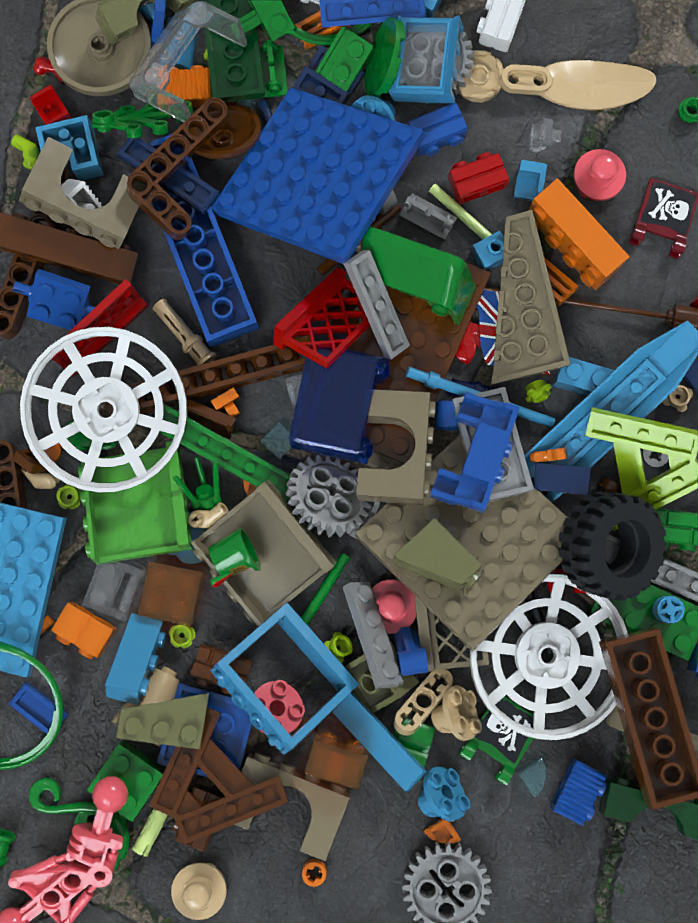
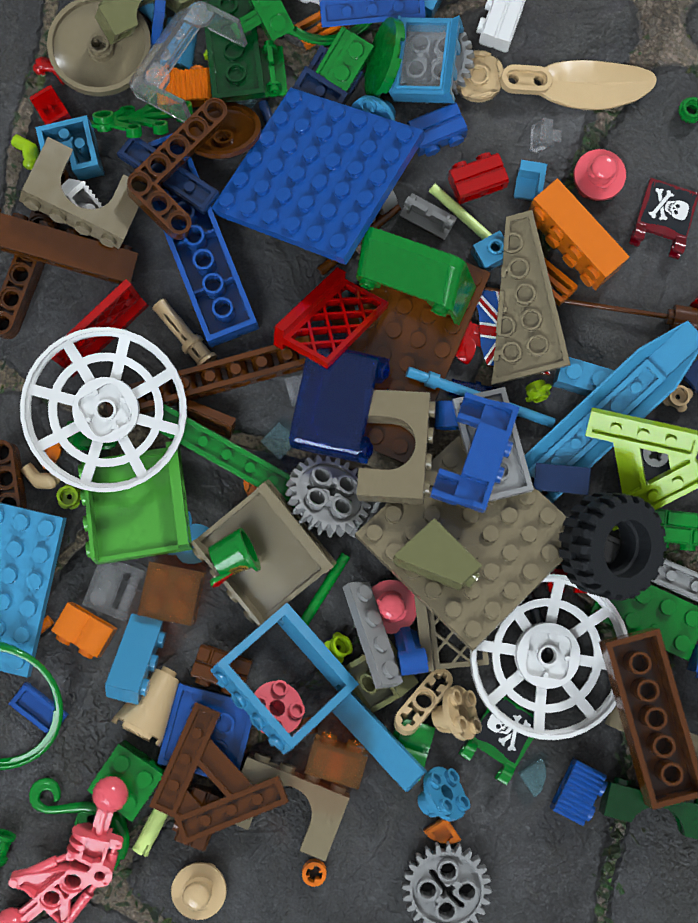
(28, 461): reddish brown plate -> none
(56, 299): blue plate -> none
(166, 722): olive wing -> none
(175, 638): lime plate -> none
(205, 496): green plant -> none
(207, 518): tan arm -> none
(227, 401): orange tile -> none
(376, 304): light grey plate -> none
(548, 455): orange piece -> none
(609, 486): reddish brown plate -> none
(674, 609): dark azure wheel -> none

